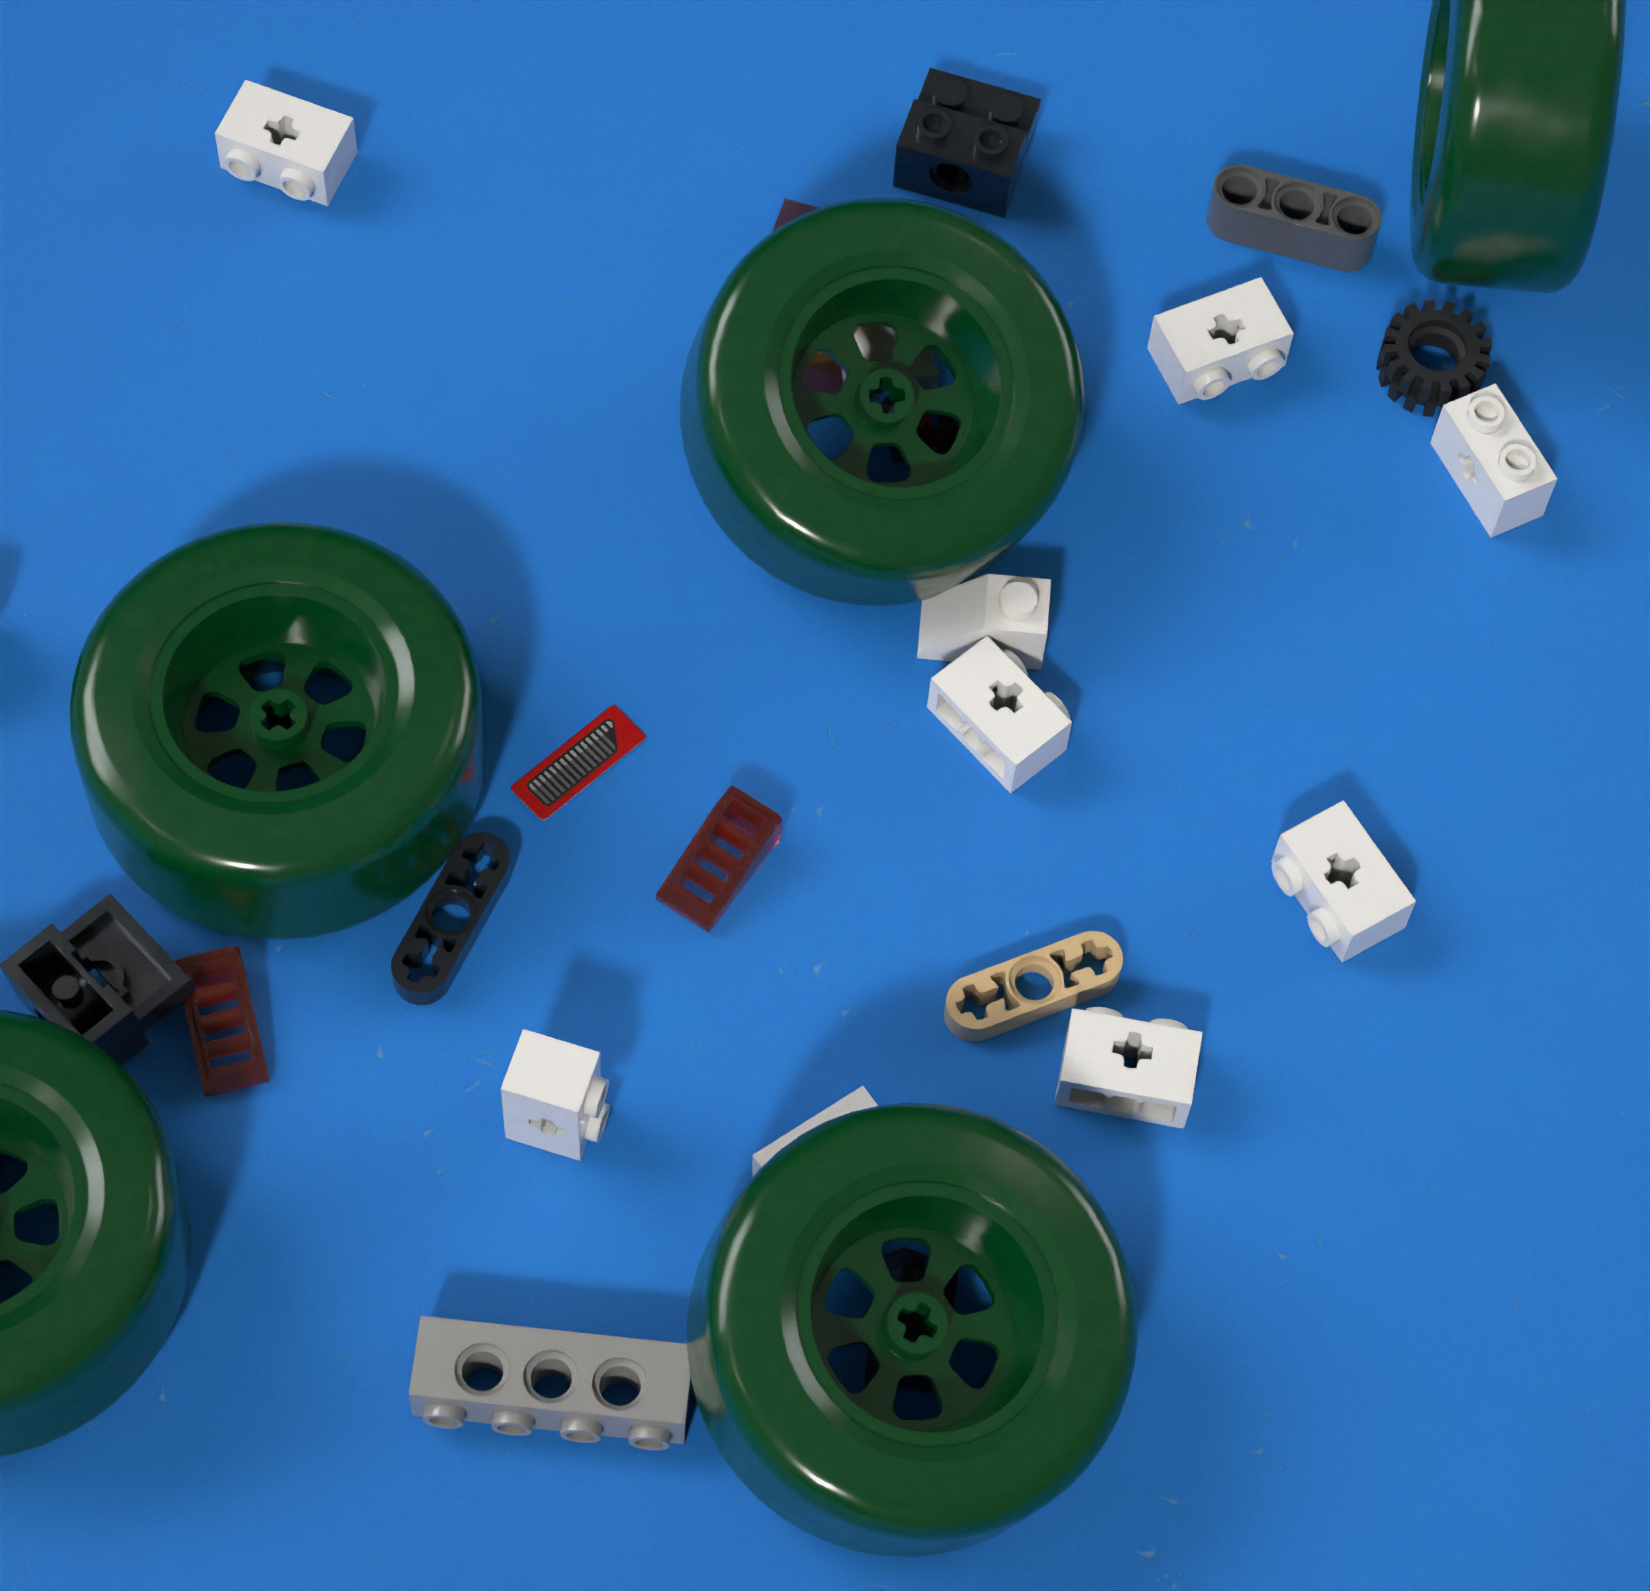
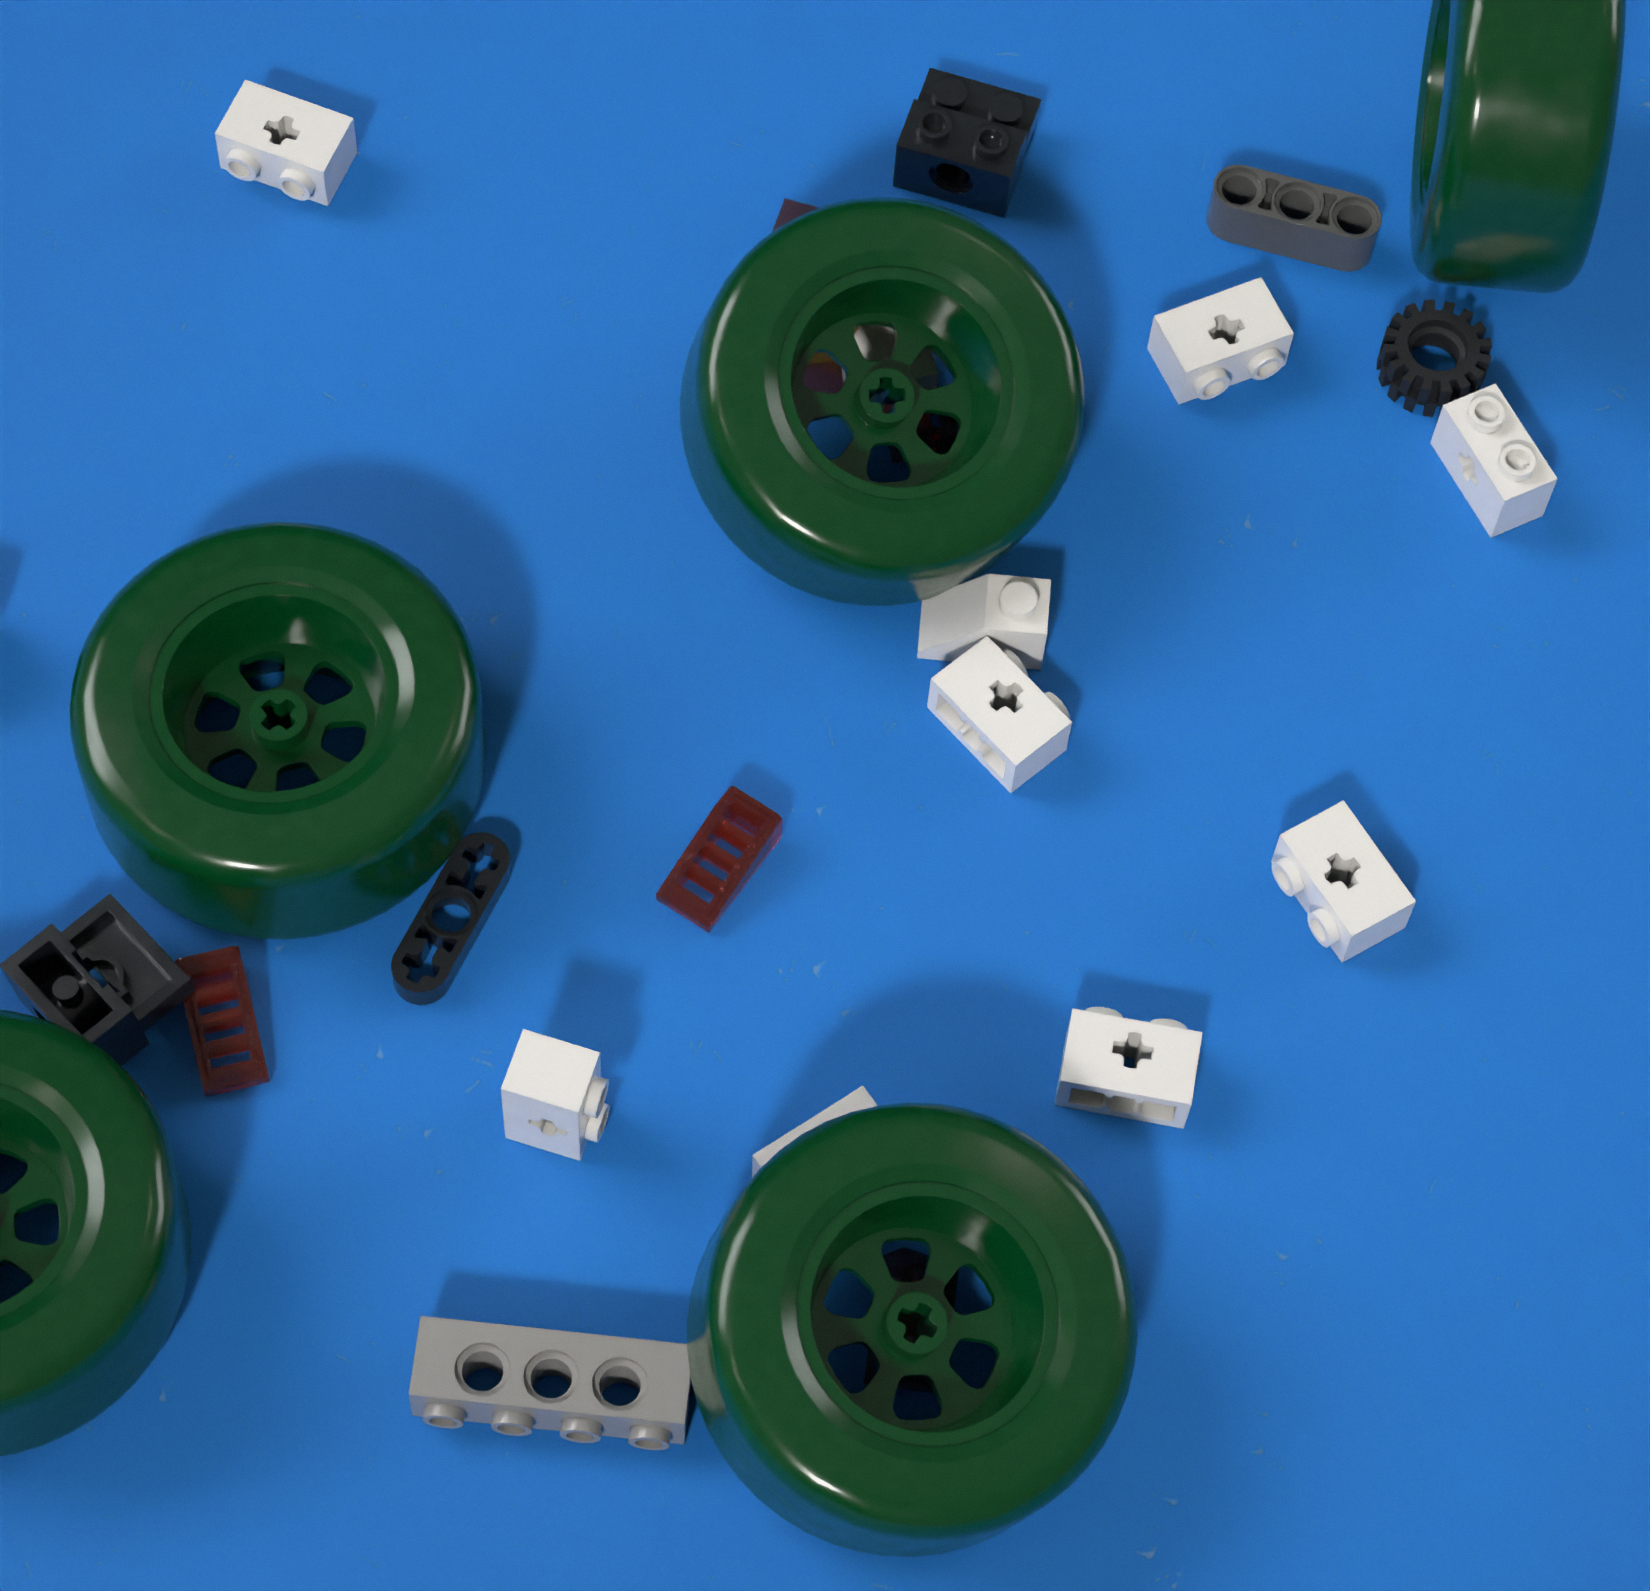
(578, 762): sticker -> none
(1069, 952): tan beam -> none

